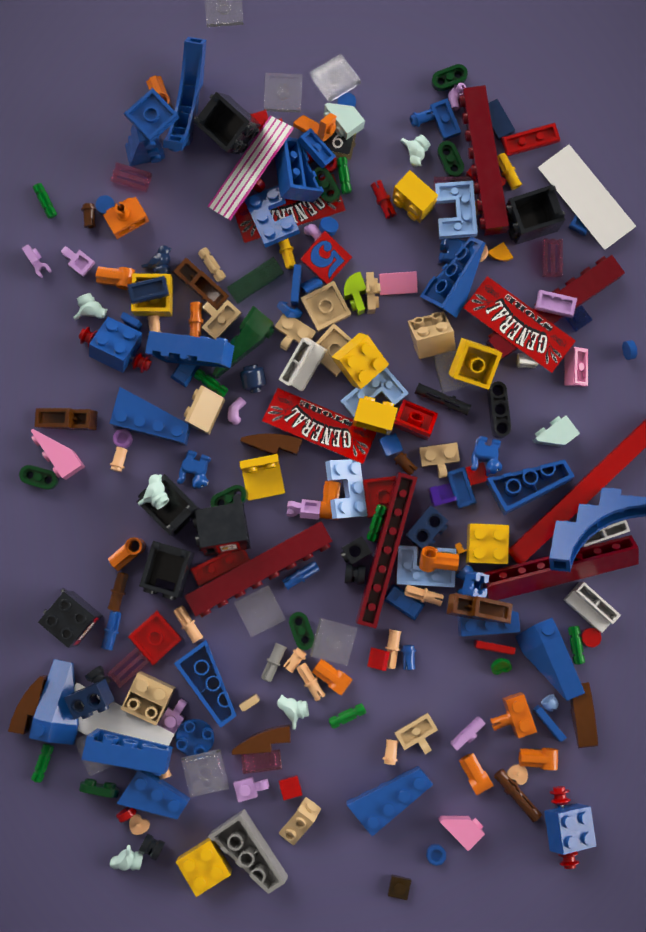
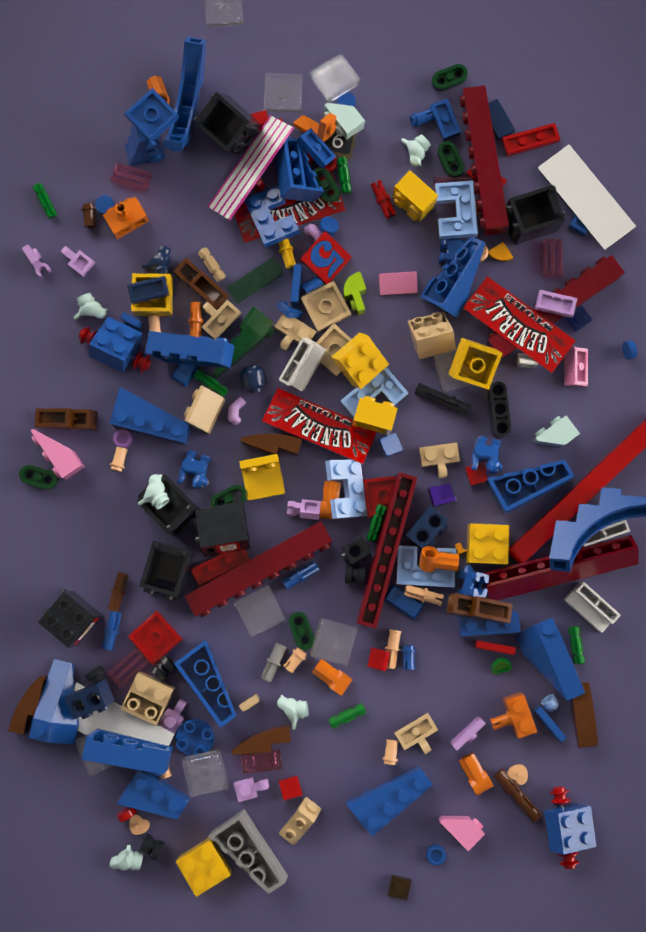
(42, 763): green axle -> none
(92, 787): dark green plate -> none
(115, 277): orange piece -> none
(126, 554): orange piece -> none
(163, 668): none -> black wheel
(188, 624): light nougat axle -> none
(310, 681): light nougat axle -> none
(372, 288): tan plate -> none
(405, 463): reddish brown pin -> none
(415, 419): red slope -> none
(454, 94): lavender arm -> none
(461, 487): blue tile -> none
(508, 171): yellow axle -> none
(545, 758): orange piece -> none
(591, 637): red tile -> none

